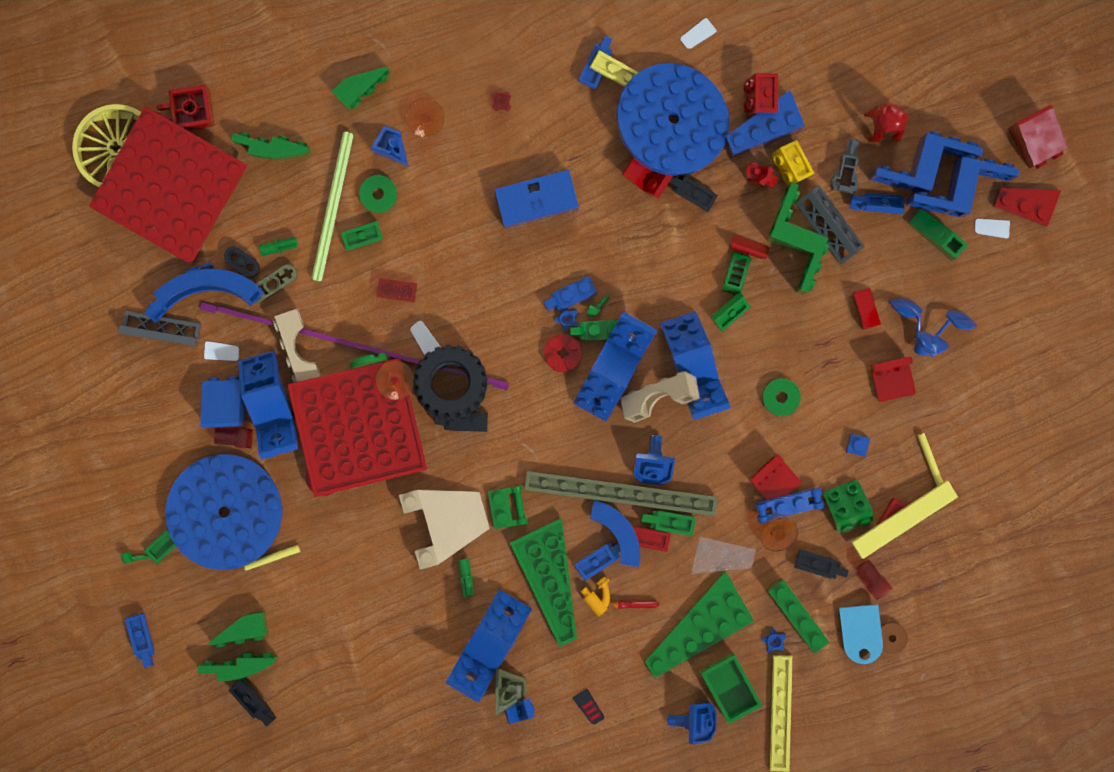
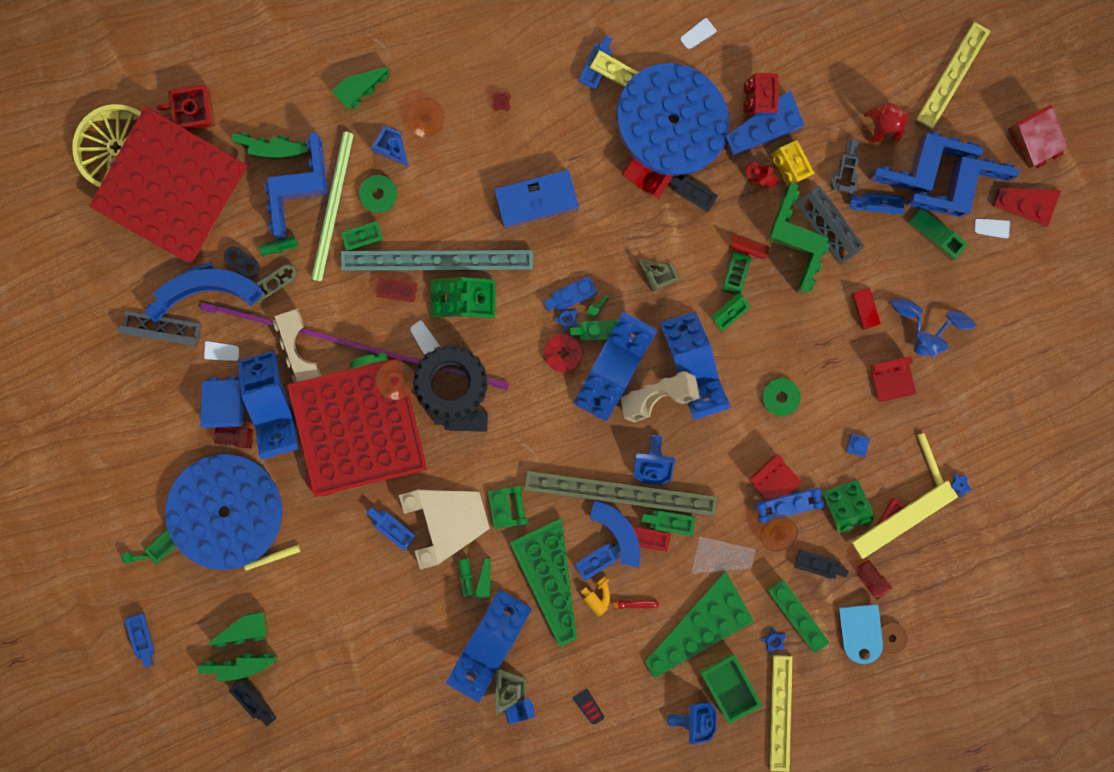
(296, 186): none -> blue bracket
(391, 528): none -> blue hinge
(436, 260): none -> sand green plate
(462, 297): none -> green bracket
(483, 587): none -> green slope
(658, 274): none -> olive slope
(952, 75): none -> light yellow tile
(960, 485): none -> blue plate

